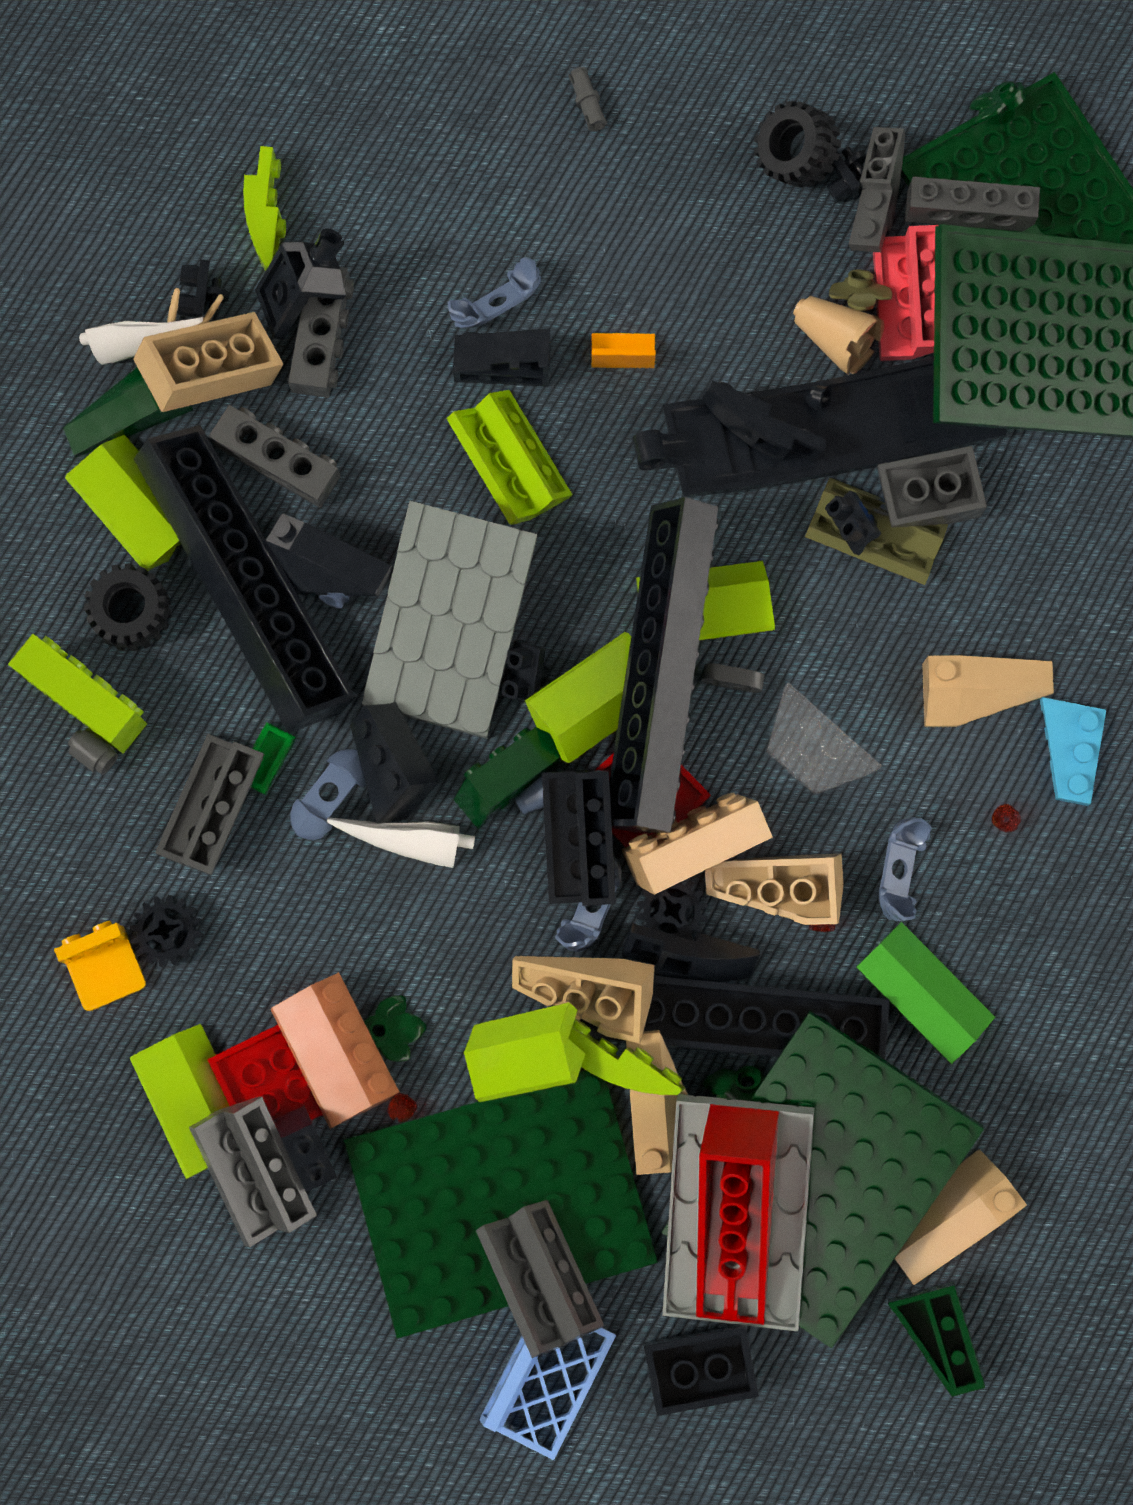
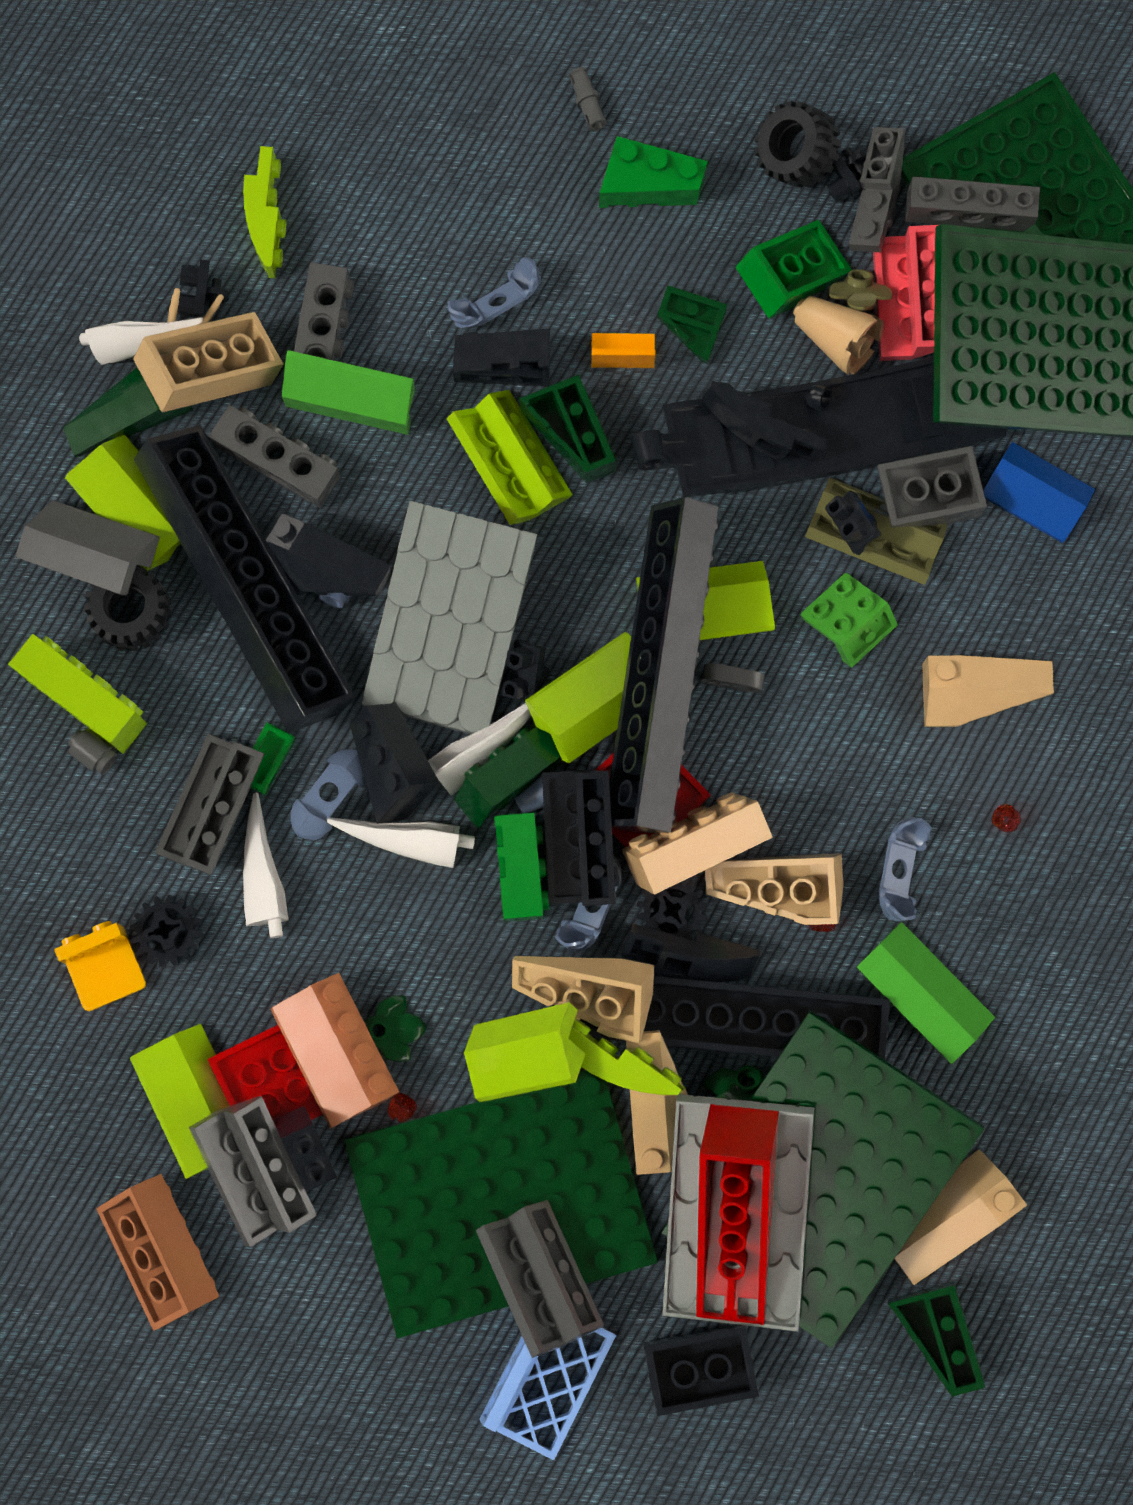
(86, 546): none -> dark grey slope
(157, 1251): none -> nougat slope
(261, 884): none -> white piece
(295, 275): black plate -> none
(347, 392): none -> bright green slope
(461, 755): none -> white piece
(520, 867): none -> green wedge
(571, 427): none -> dark green wedge
(650, 176): none -> green wedge
(692, 320): none -> dark green wing
(792, 268): none -> green slope
(815, 746): clear wing -> none
(851, 618): none -> bright green bracket
(1004, 96): dark green plate -> none
(1038, 492): none -> blue slope
(1074, 747): medium azure wing -> none

